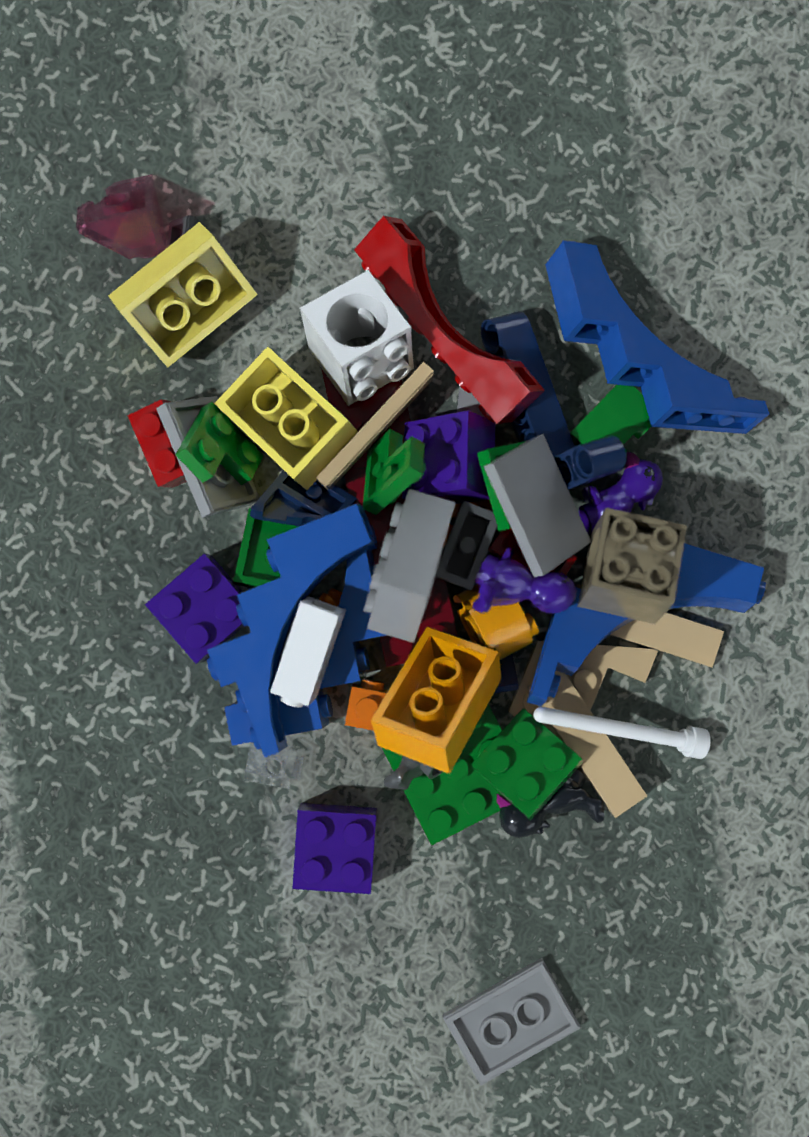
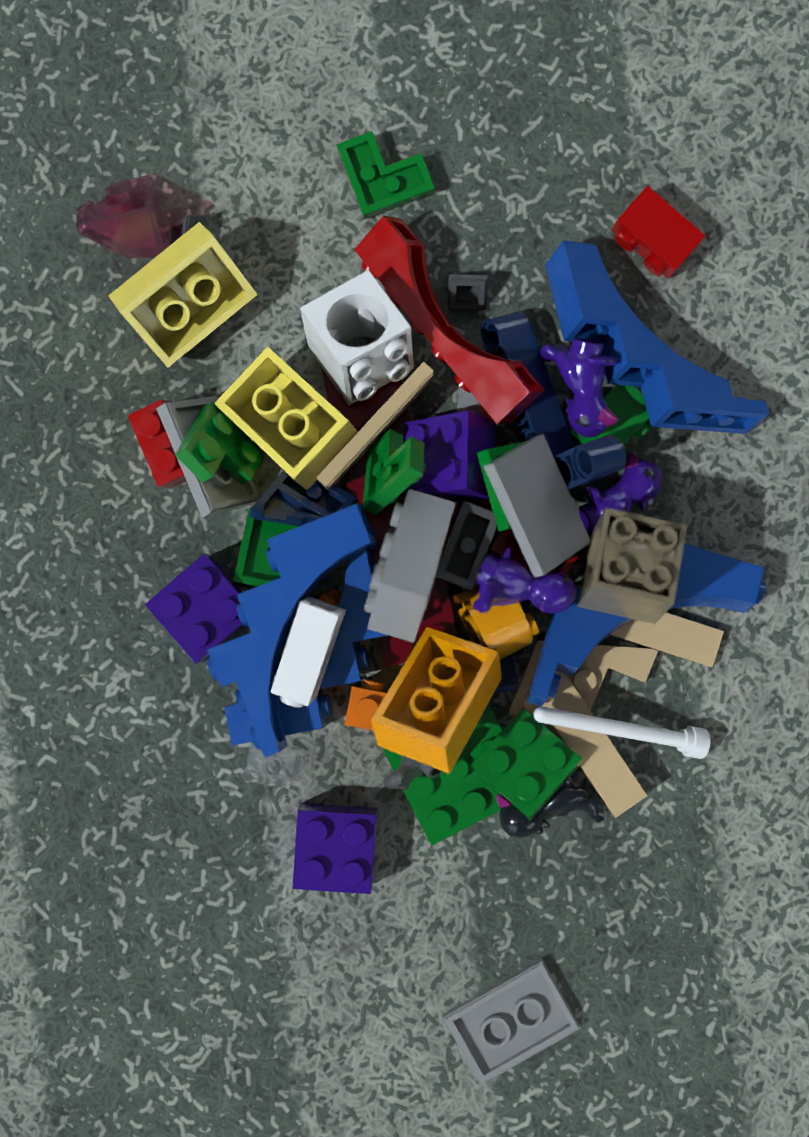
(382, 186): none -> green plate
(467, 292): none -> dark grey slope
(584, 373): none -> dark purple animal
(656, 233): none -> red brick

